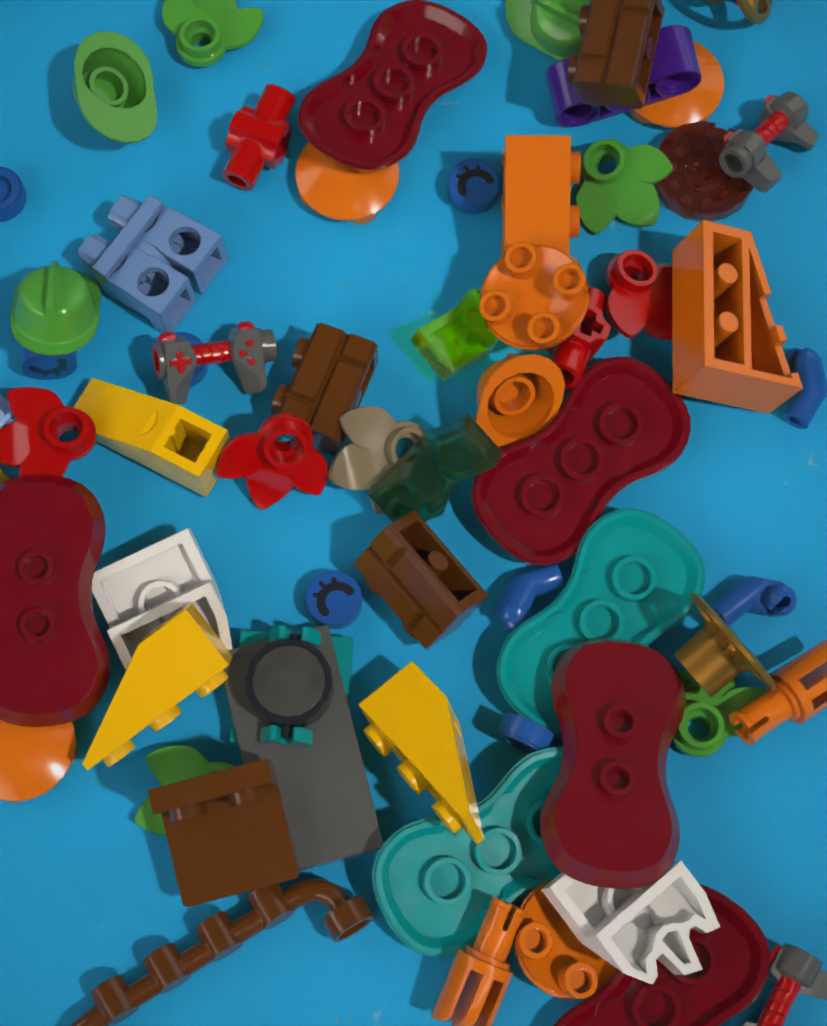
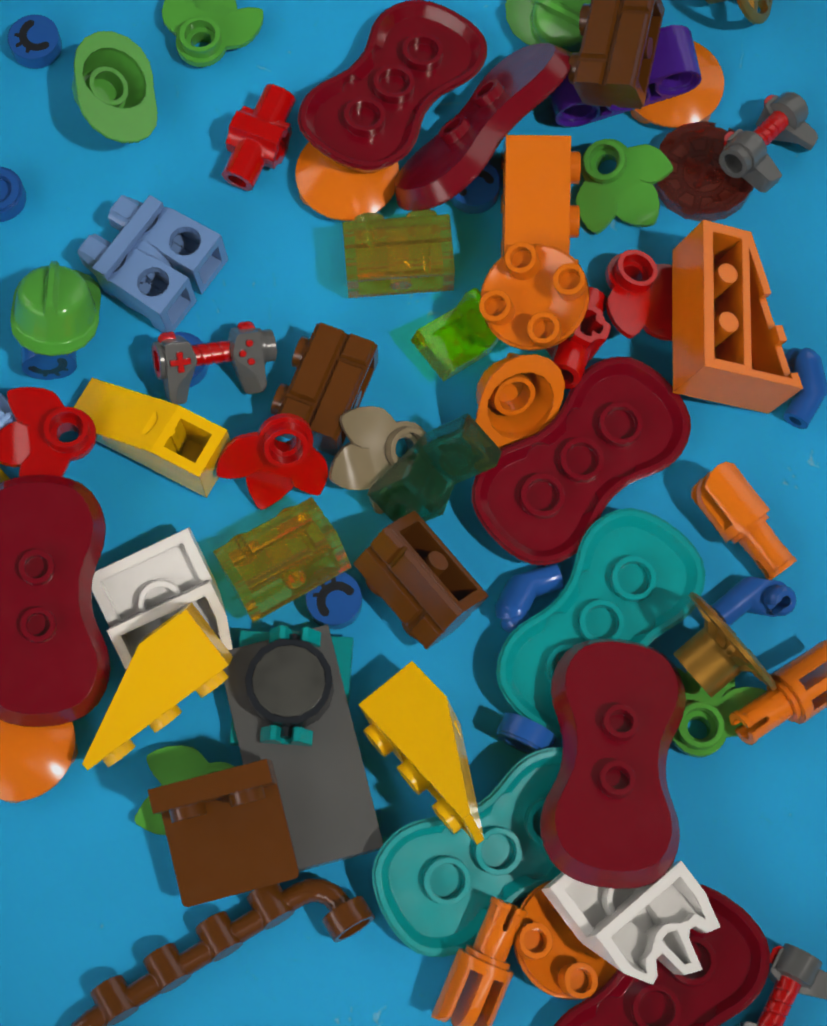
(34, 41): none -> blue tile
(282, 559): none -> clear yellow brick
(398, 254): none -> clear yellow brick
(472, 136): none -> dark red plate
(741, 517): none -> orange arm

